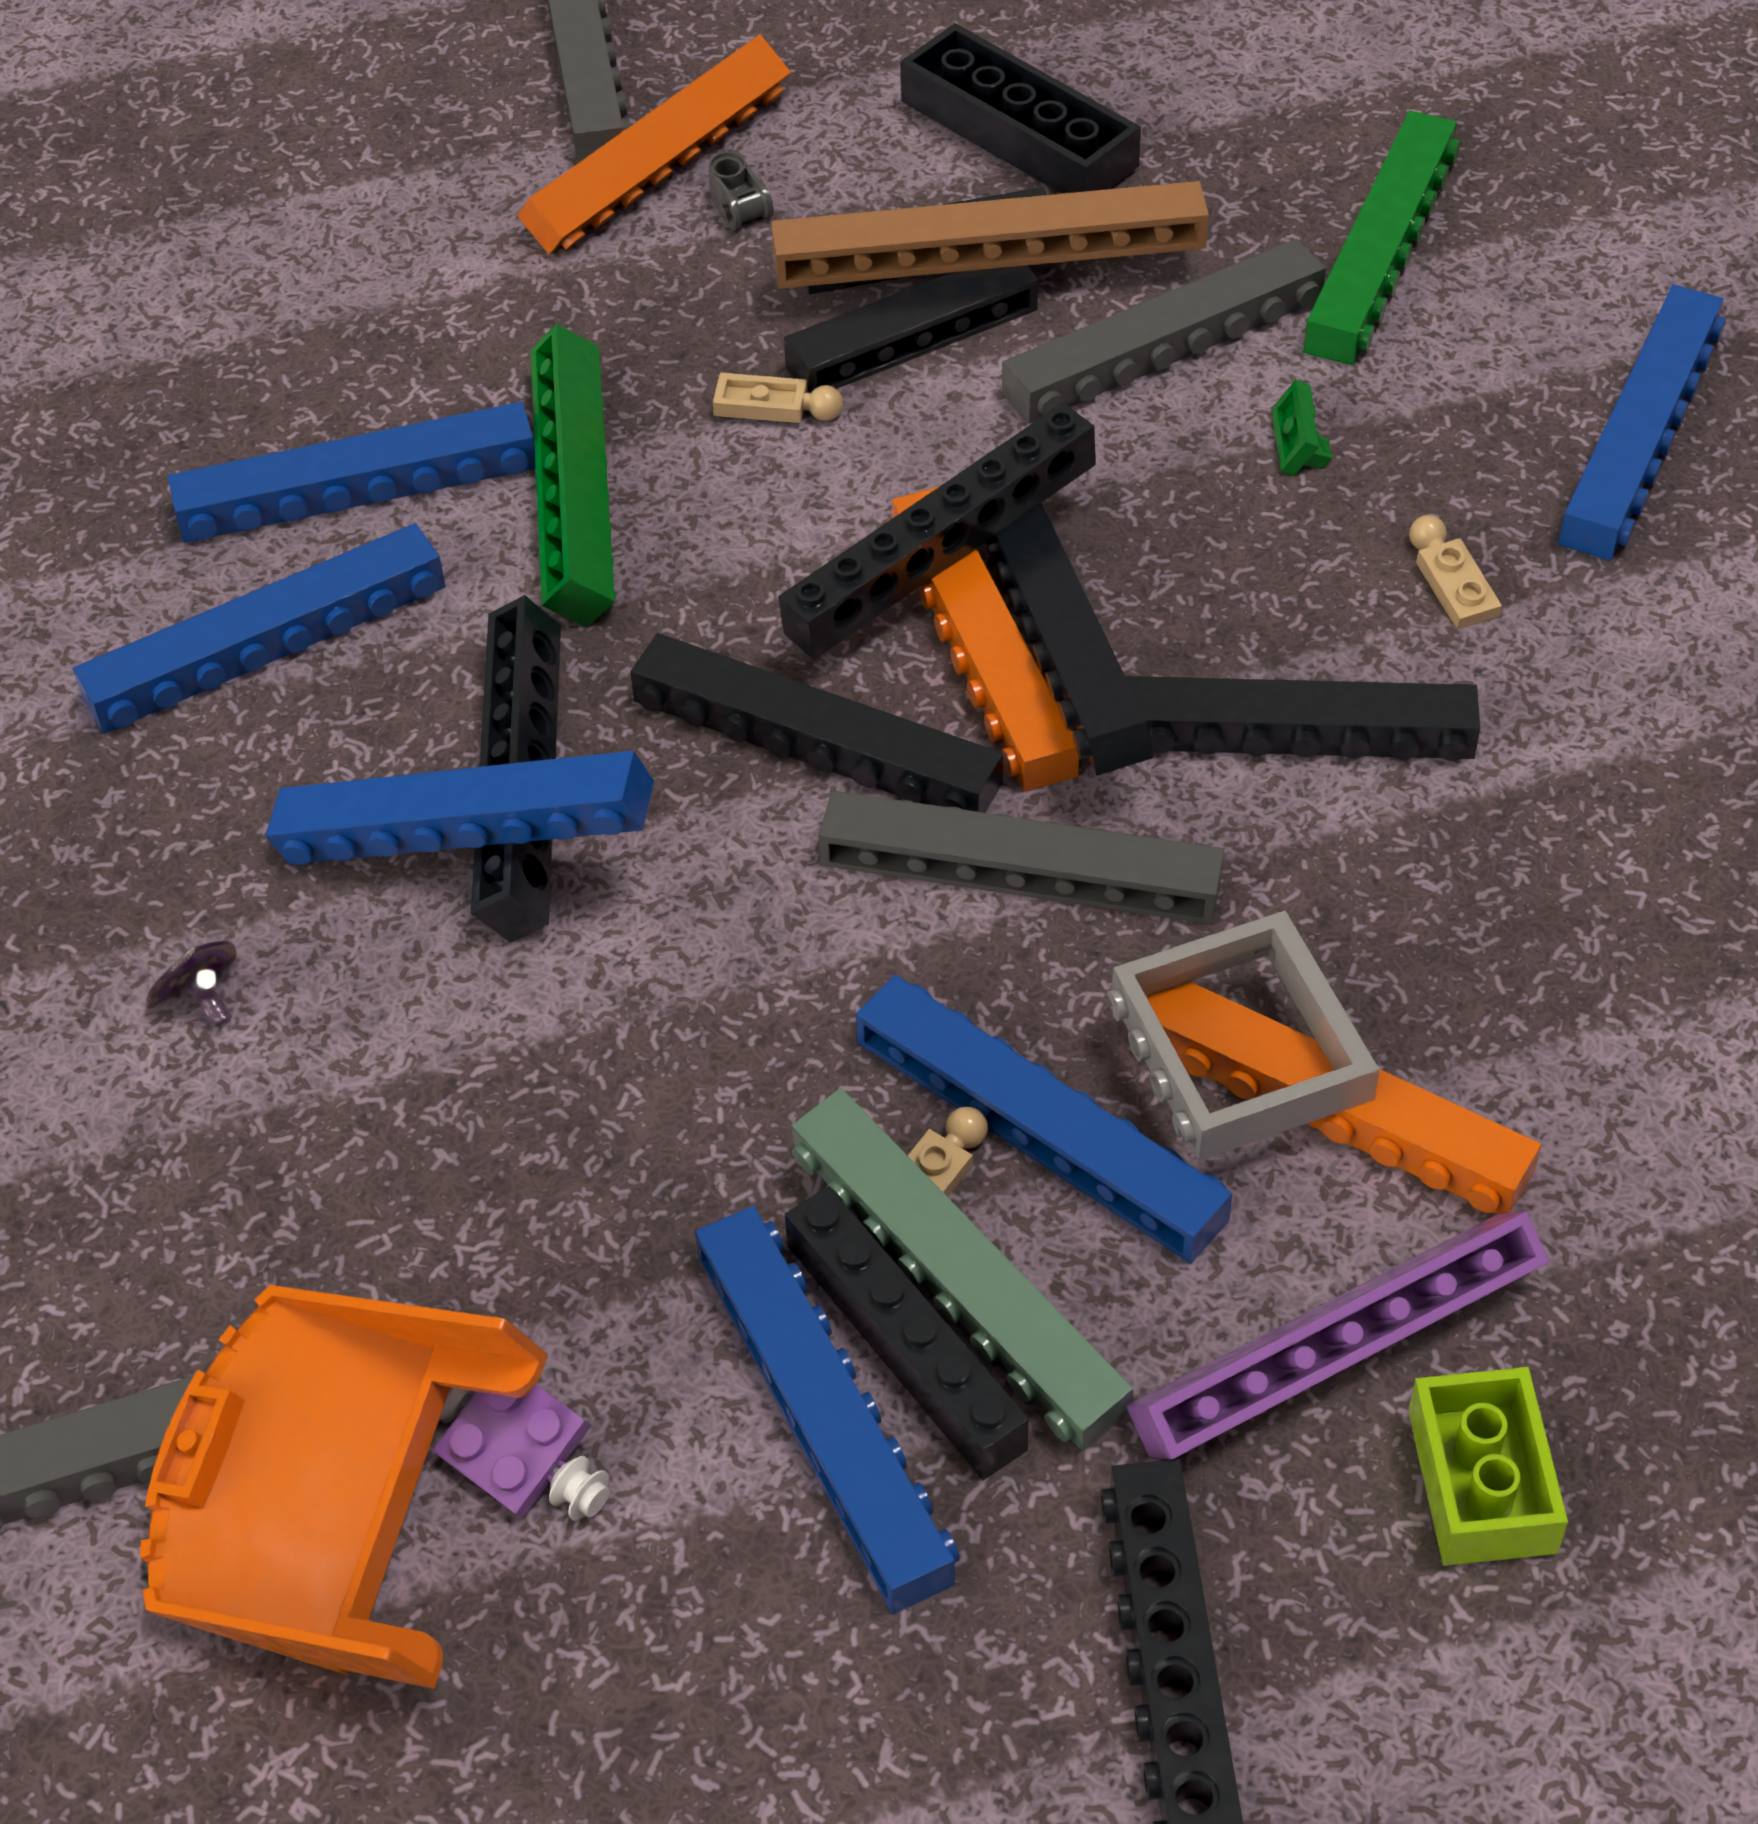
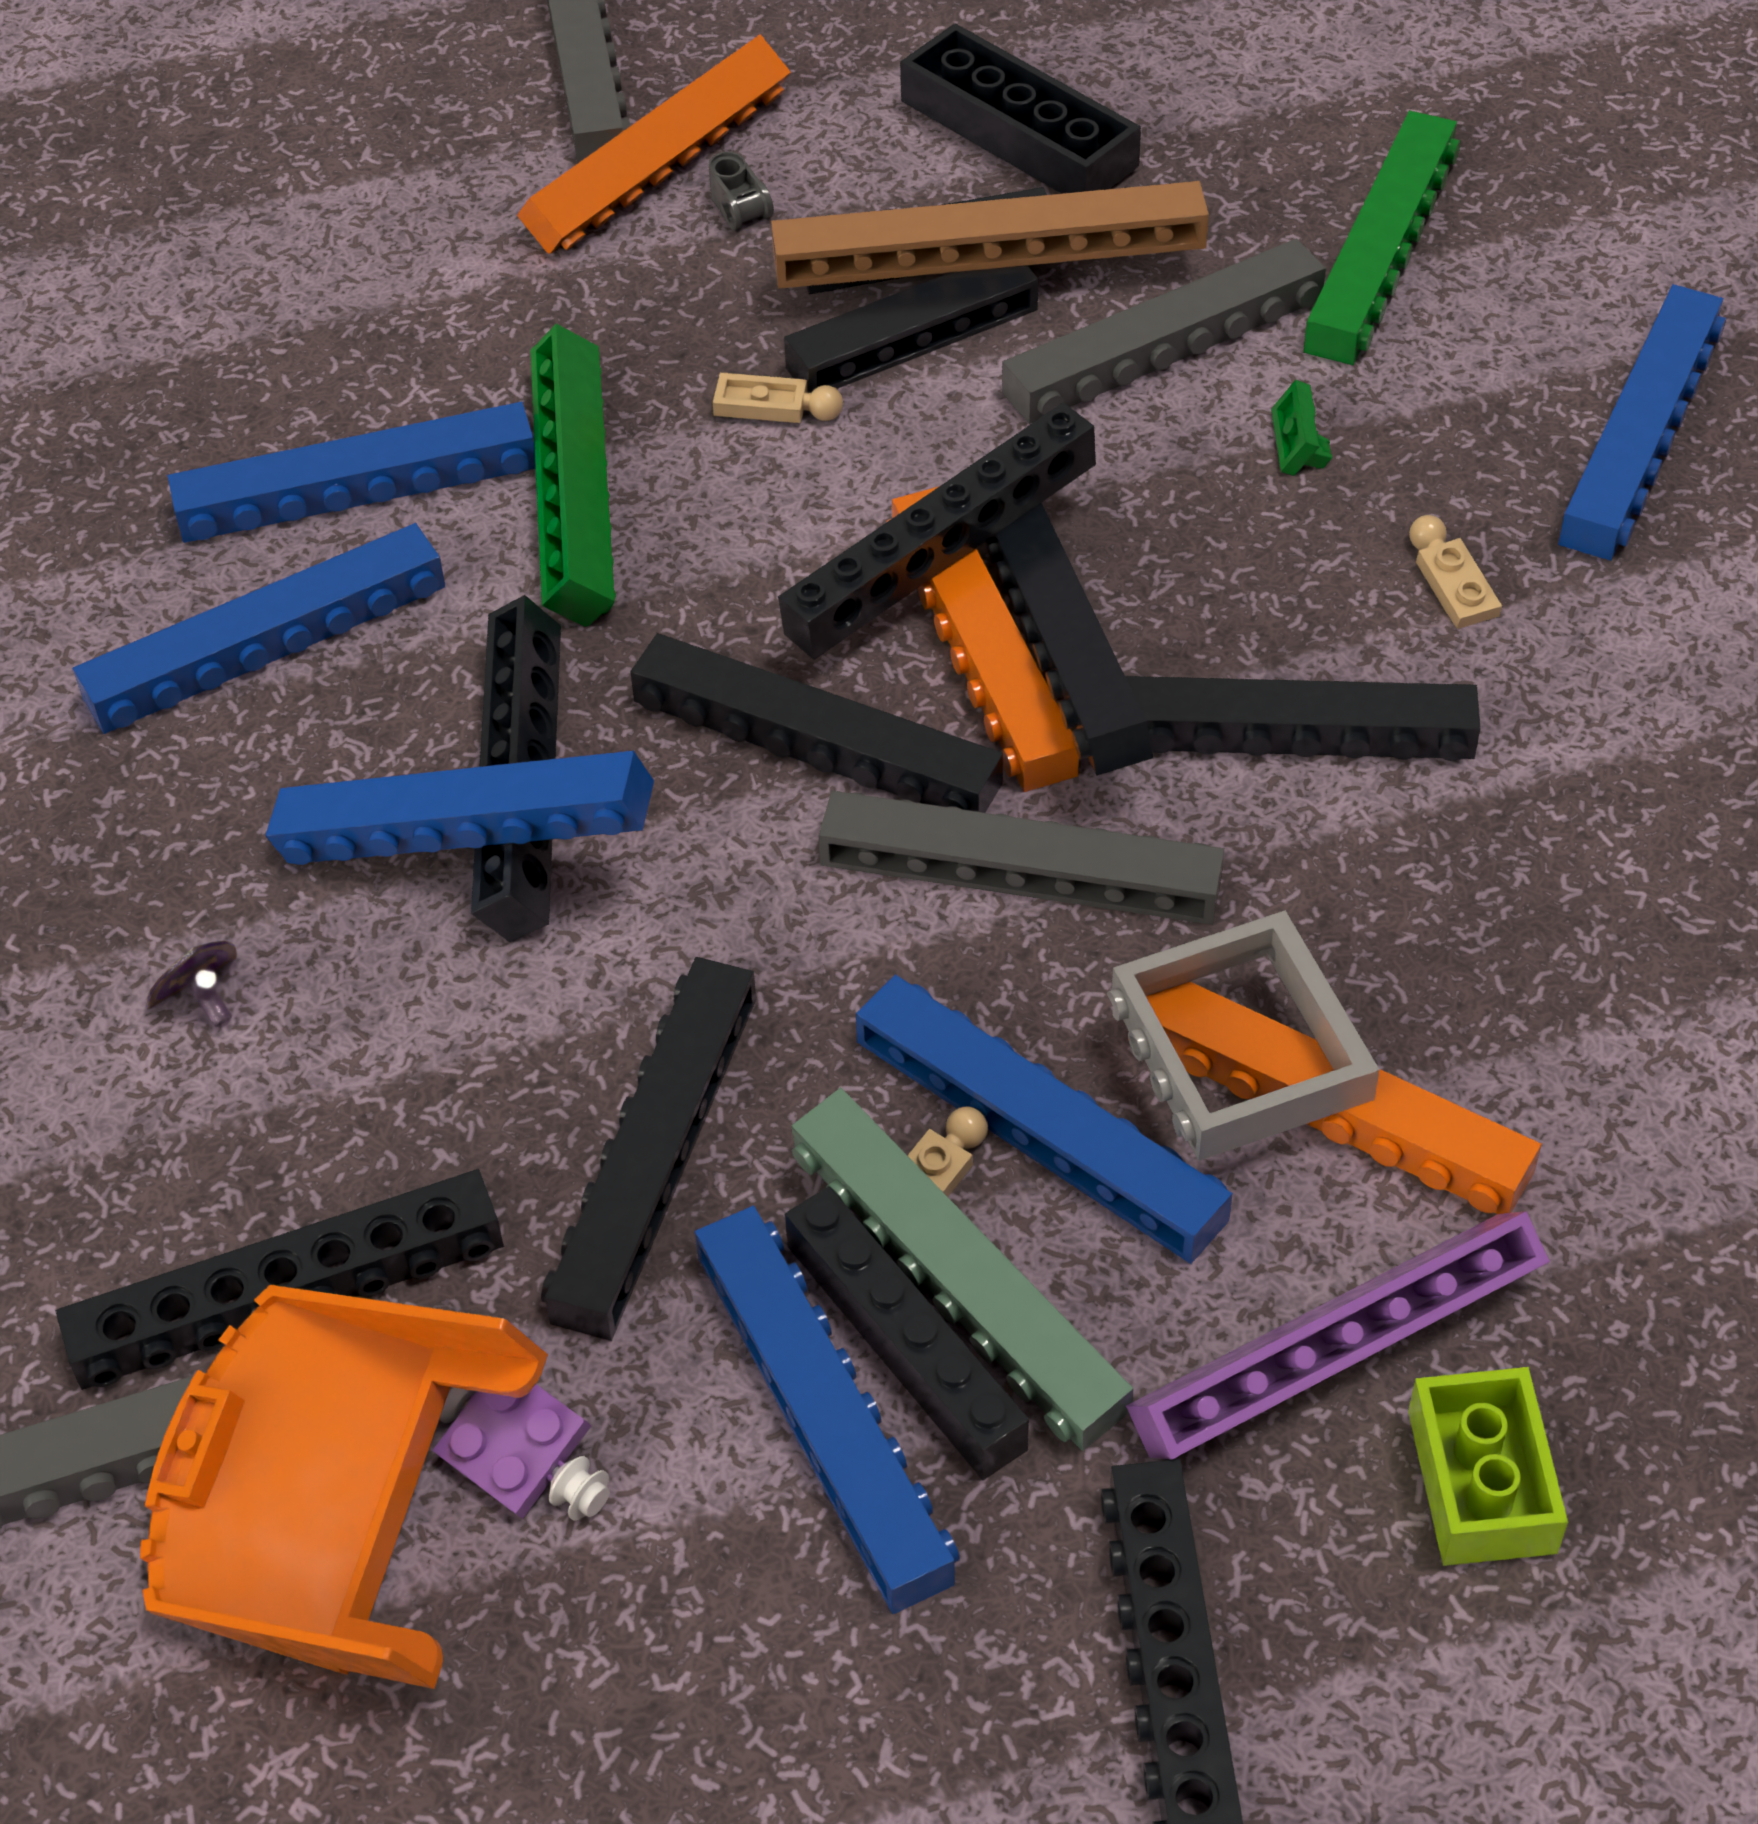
(301, 1255): none -> black brick
(650, 1150): none -> black brick

